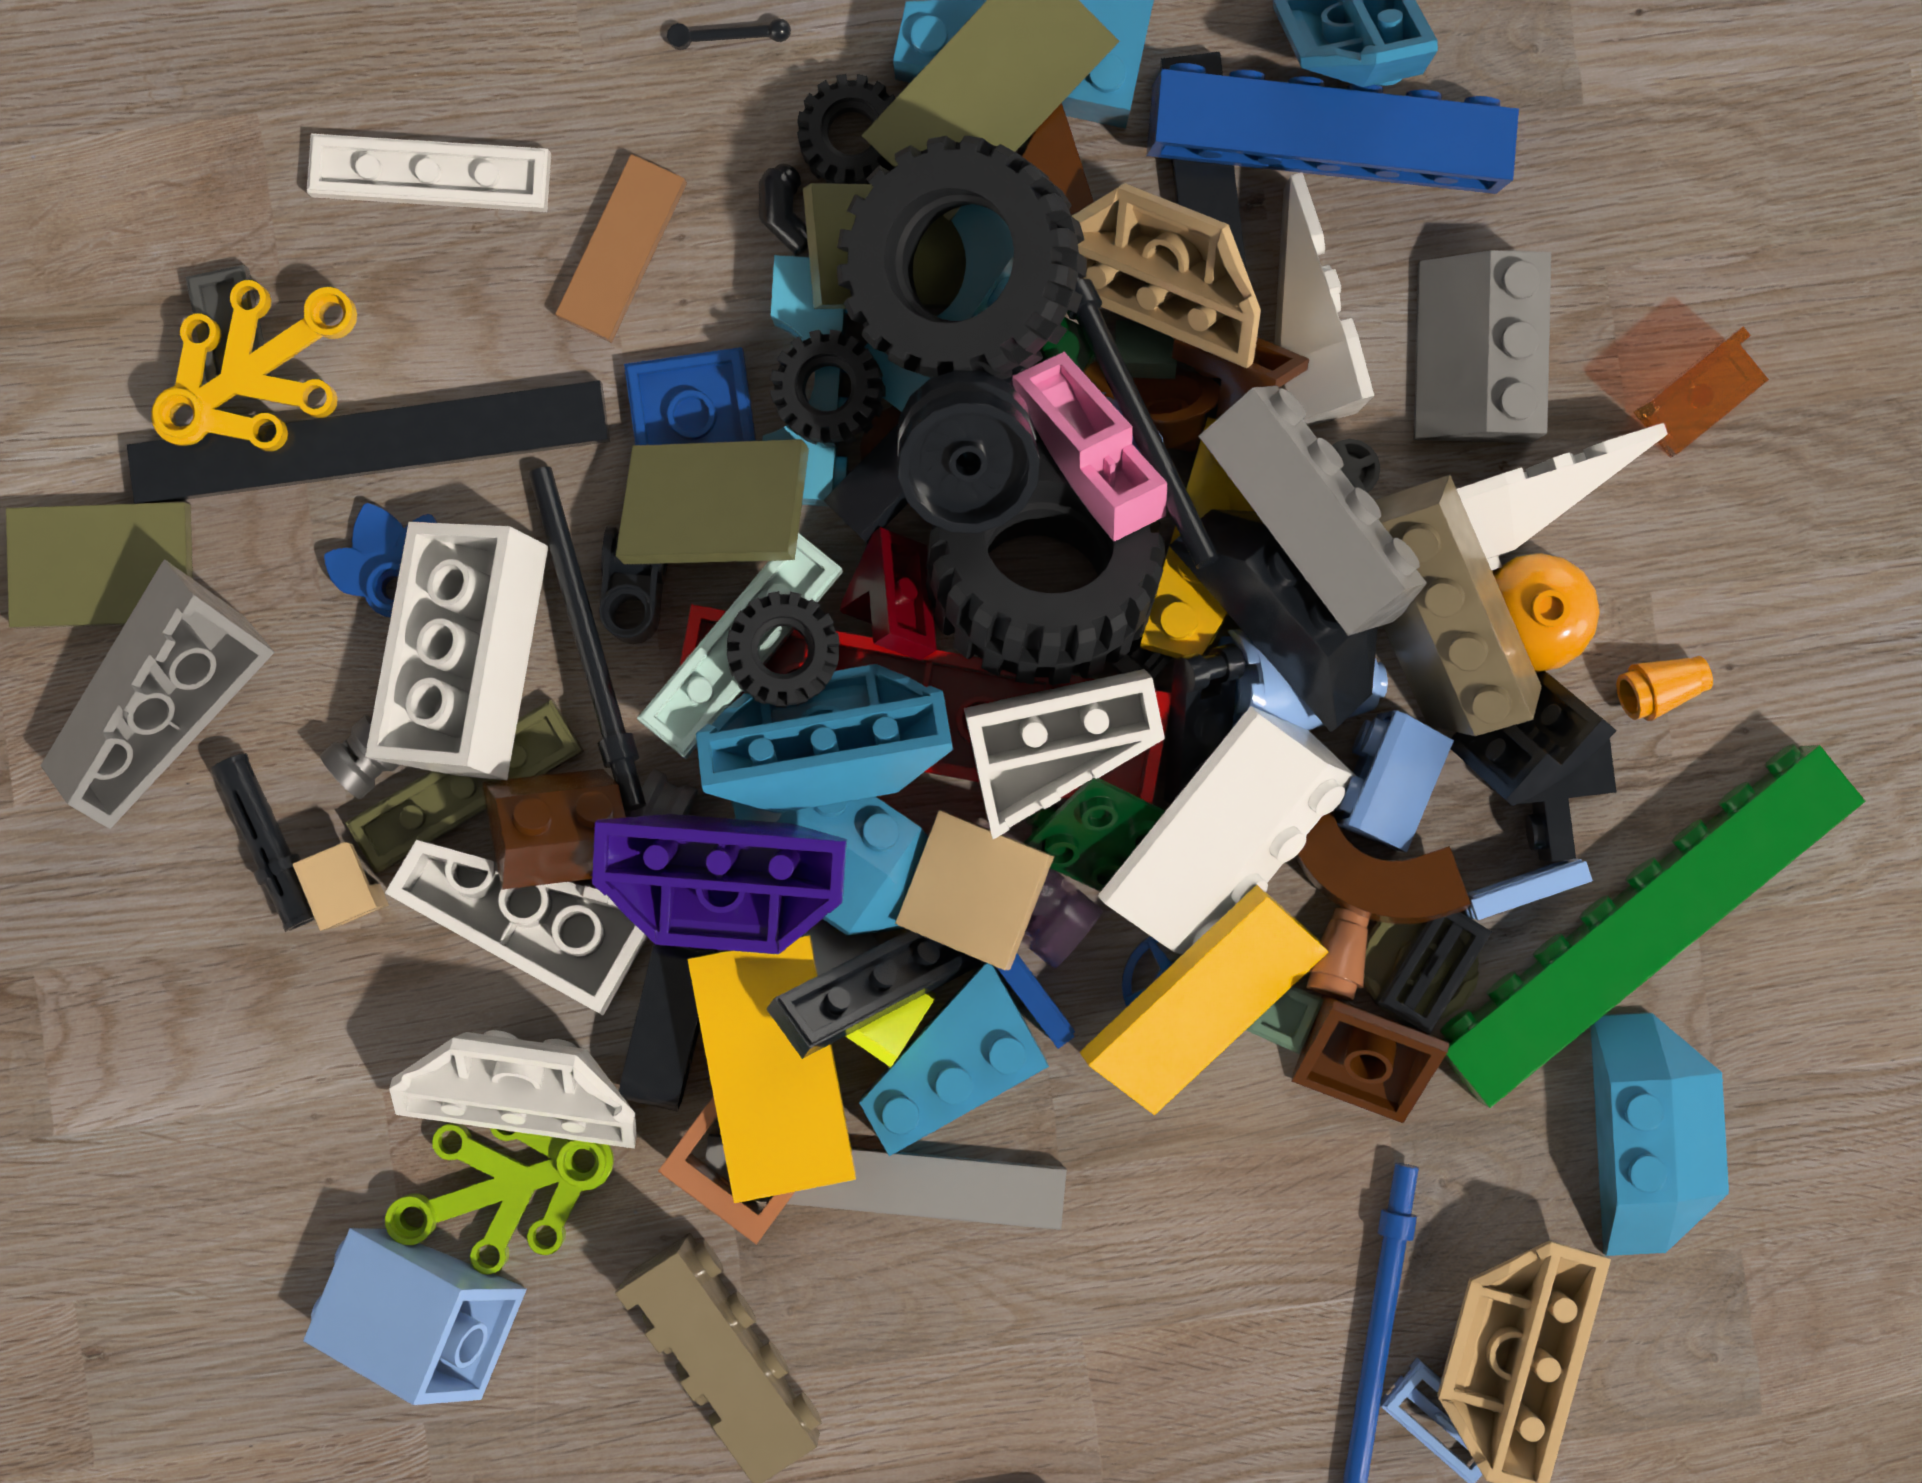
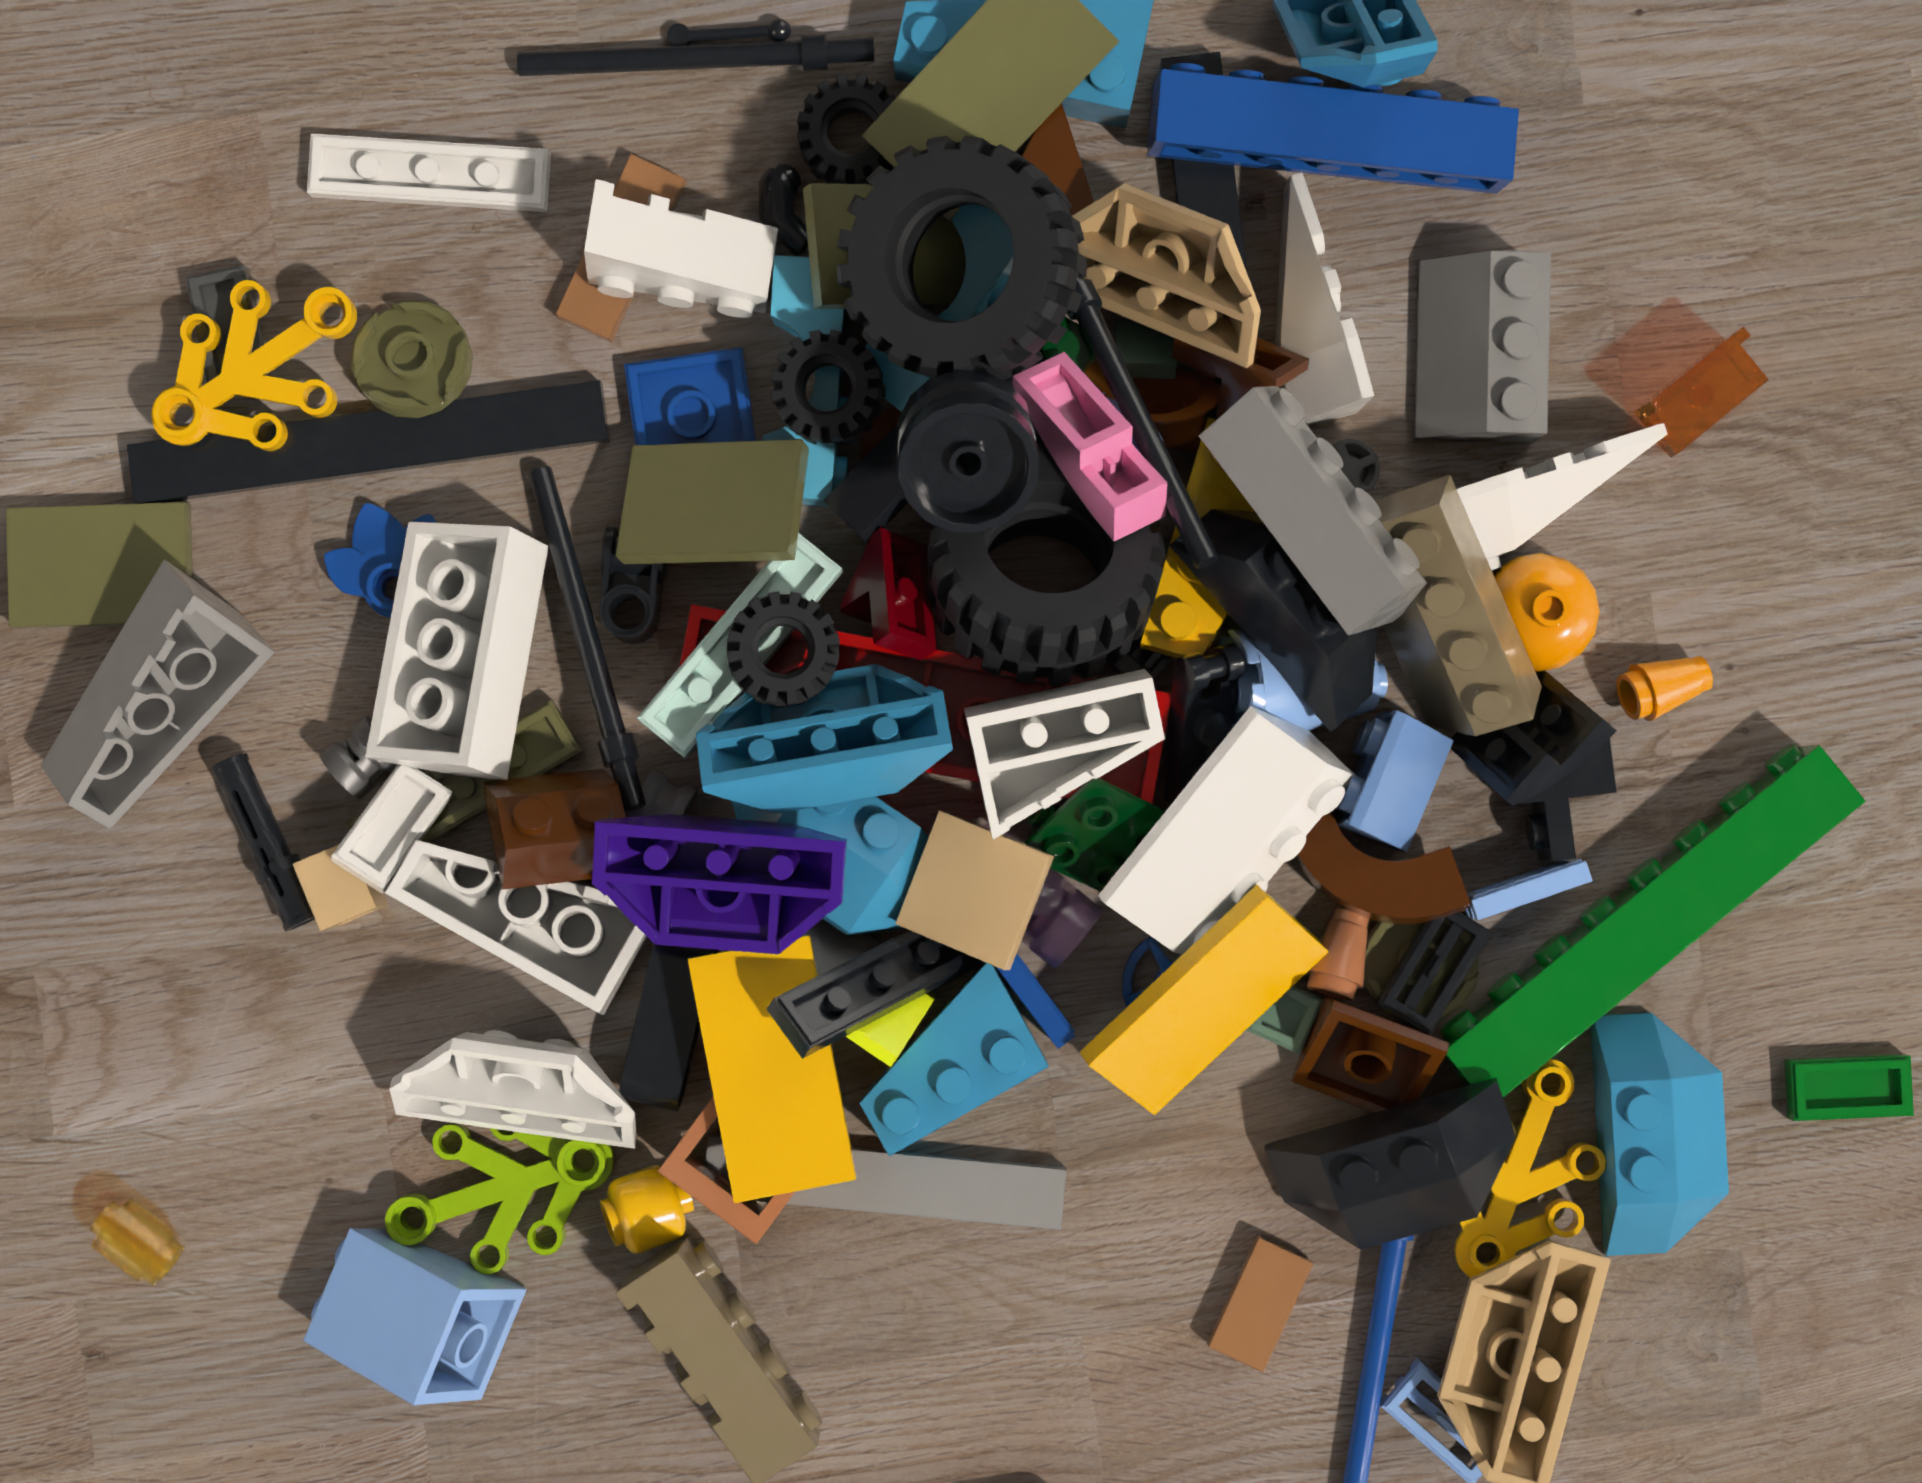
(136, 1241): none -> clear yellow brick
(390, 826): none -> white tile
(412, 359): none -> olive tile
(645, 1210): none -> yellow head
(678, 254): none -> white wedge
(812, 52): none -> black bar
(1260, 1303): none -> medium nougat tile
(1398, 1166): none -> black wedge
(1518, 1183): none -> yellow plant
(1849, 1087): none -> green tile

